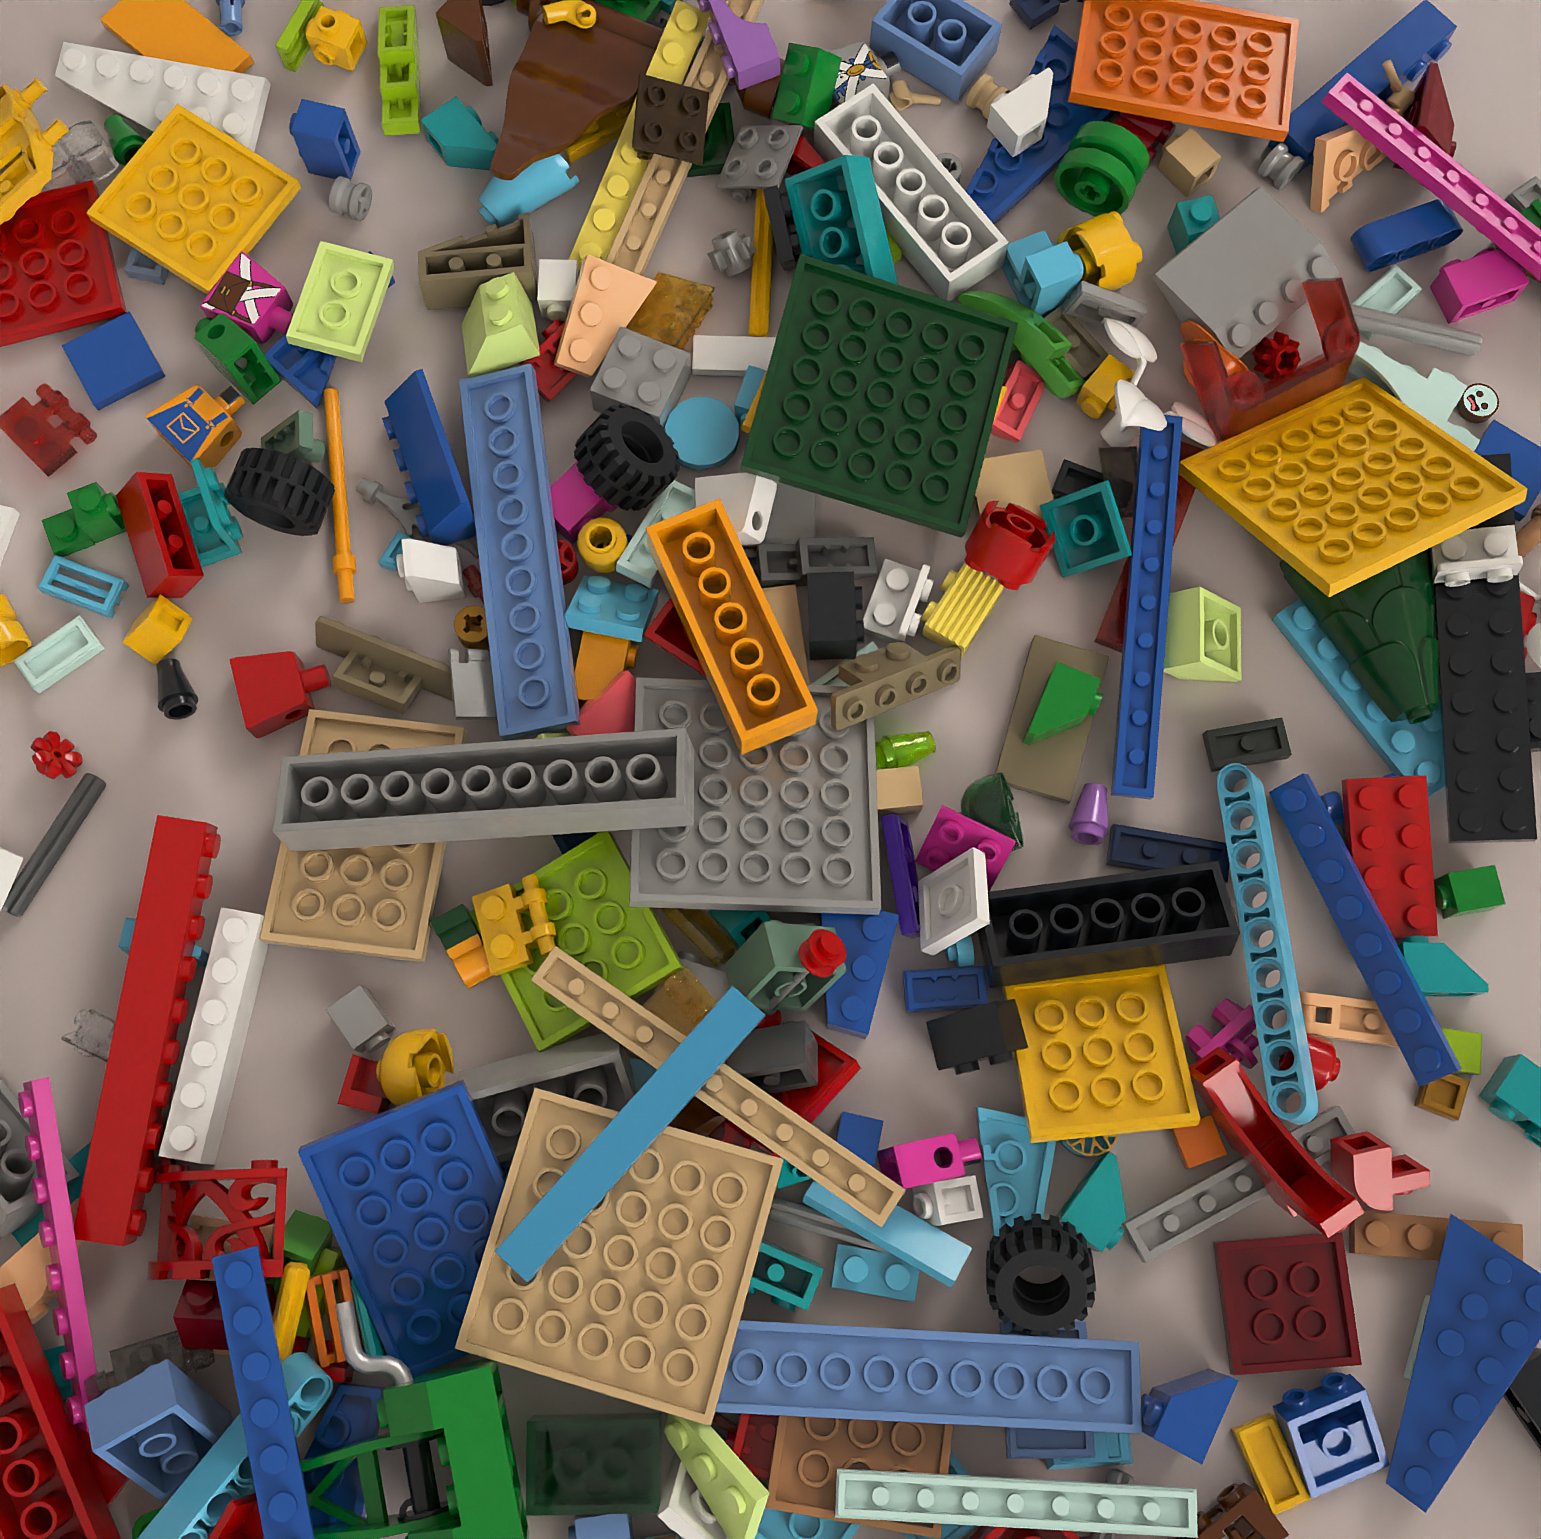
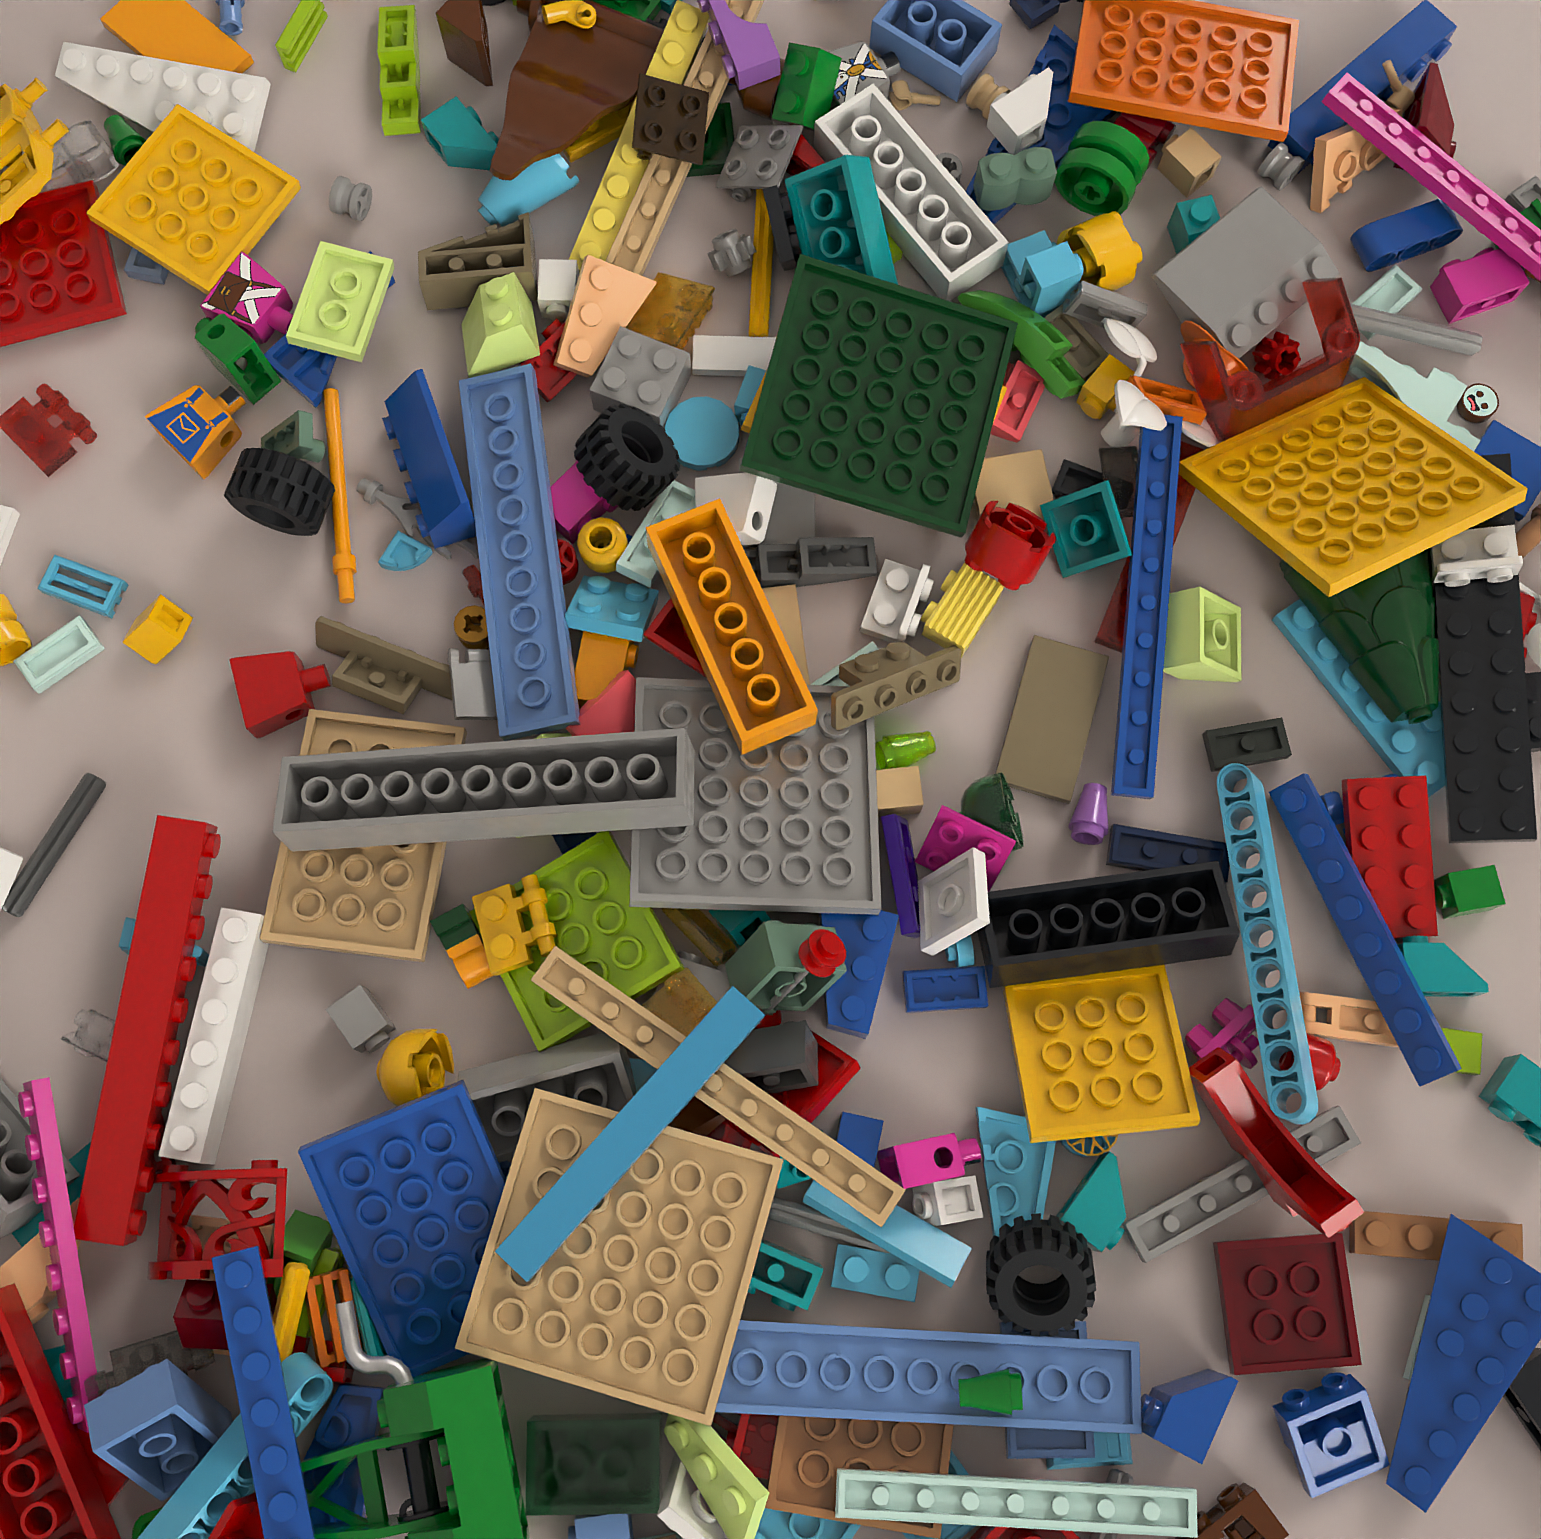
(55, 756): red plant -> none
(65, 534): green plate -> none
(97, 512): green brick -> none
(113, 360): blue tile -> none
(159, 535): red brick -> none
(175, 692): black cone -> none
(208, 518): teal bracket -> none
(325, 139): blue brick -> none
(336, 38): yellow brick -> none
(362, 1087): red panel -> none
(431, 570): white slope -> none
(833, 615): black brick -> none
(977, 1035): black brick -> none
(992, 1392): none -> green cone
(1014, 178): none -> sand green brick
(1063, 703): green slope -> none
(1172, 399): none -> orange tile
(1198, 1143): orange tile -> none
(1270, 1463): yellow tile -> none
(1371, 1173): brick -> none
(1443, 1096): pearl gold tile -> none

